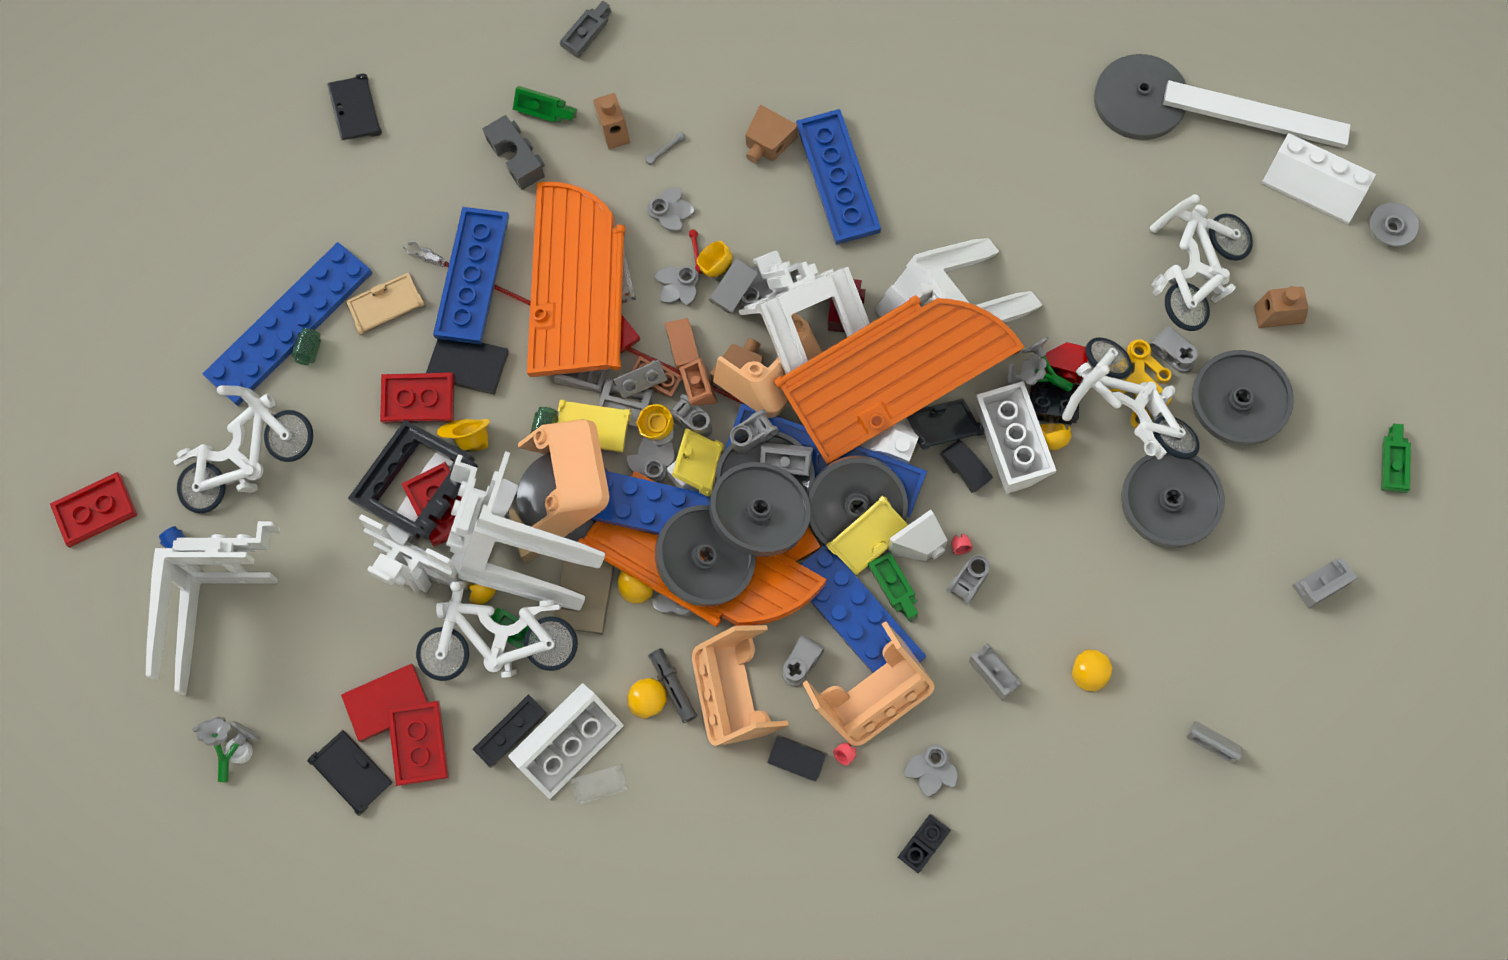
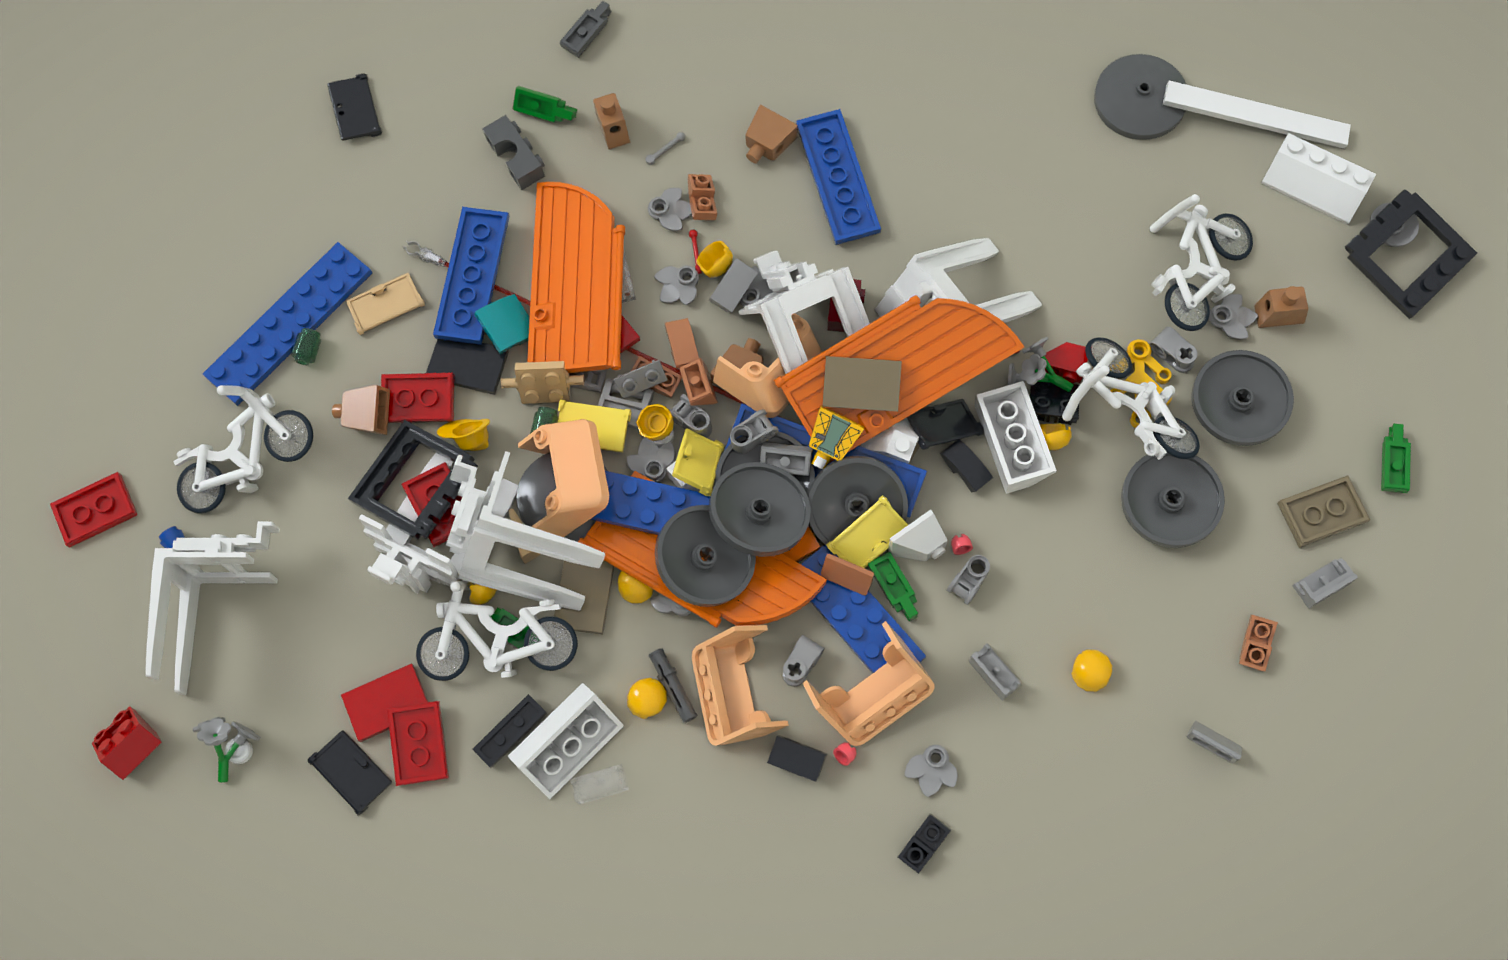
(125, 742): none -> red slope
(364, 409): none -> torso
(505, 322): none -> teal slope
(542, 382): none -> tan plate
(701, 197): none -> nougat slope
(832, 436): none -> torso
(847, 574): none -> nougat slope
(862, 383): none -> dark tan tile
(1235, 317): none -> light grey plate
(1257, 643): none -> nougat slope
(1323, 511): none -> dark tan tile
(1434, 277): none -> black hinge

